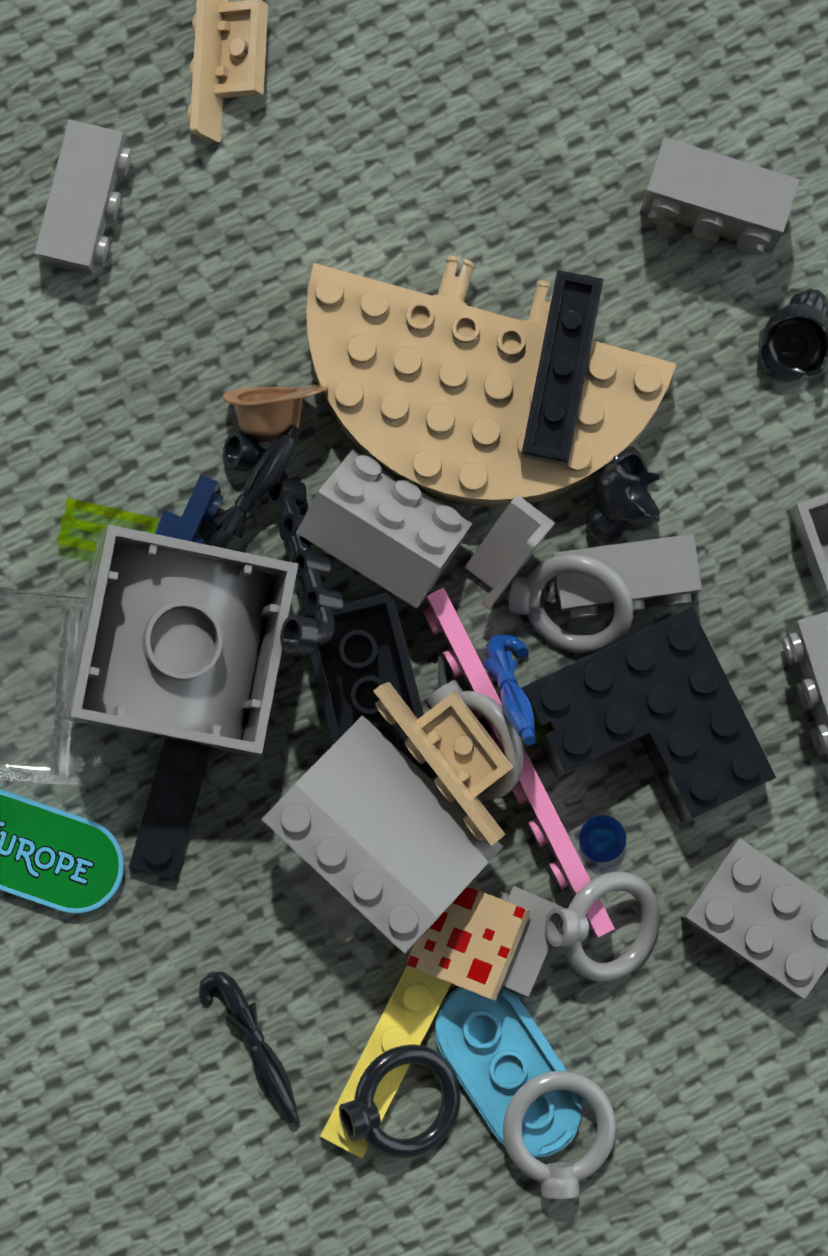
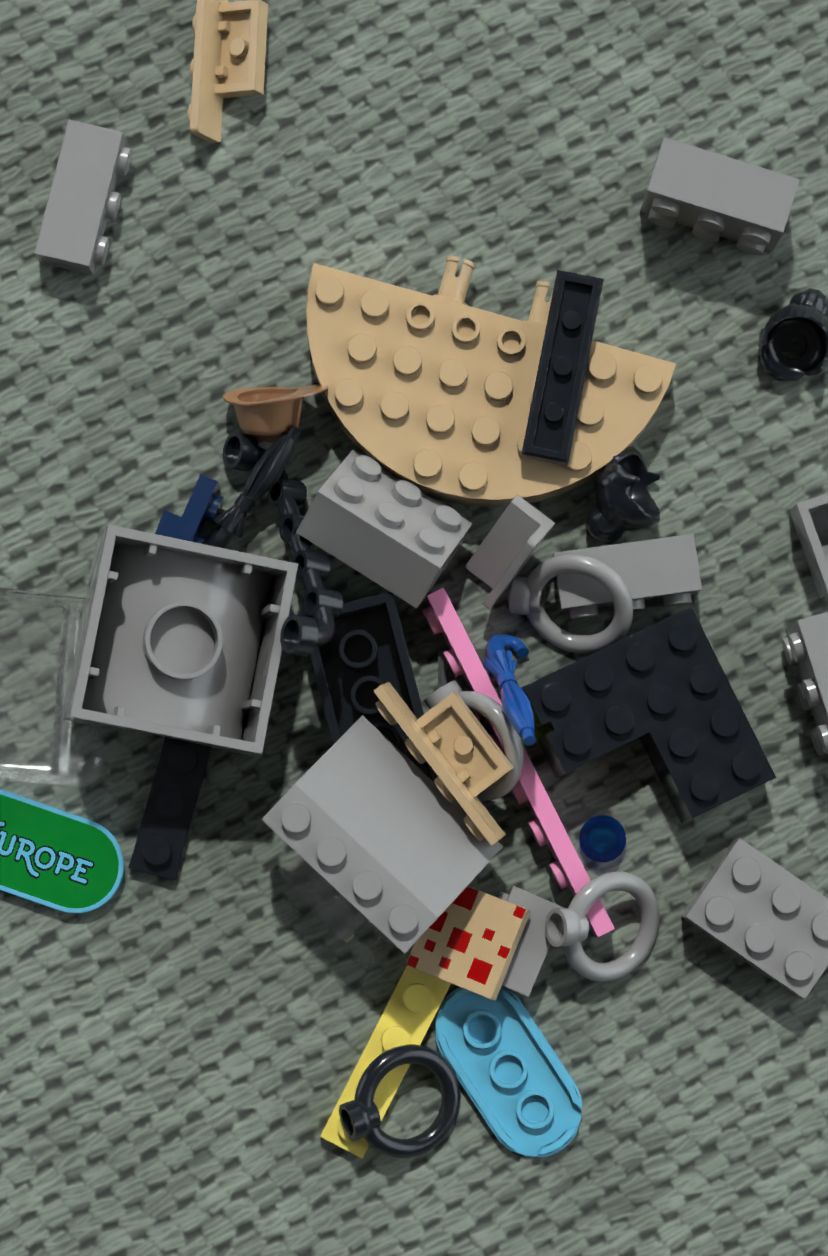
(68, 522): clear neon green tile -> none
(265, 1061): black piece -> none
(559, 1179): light grey piece -> none

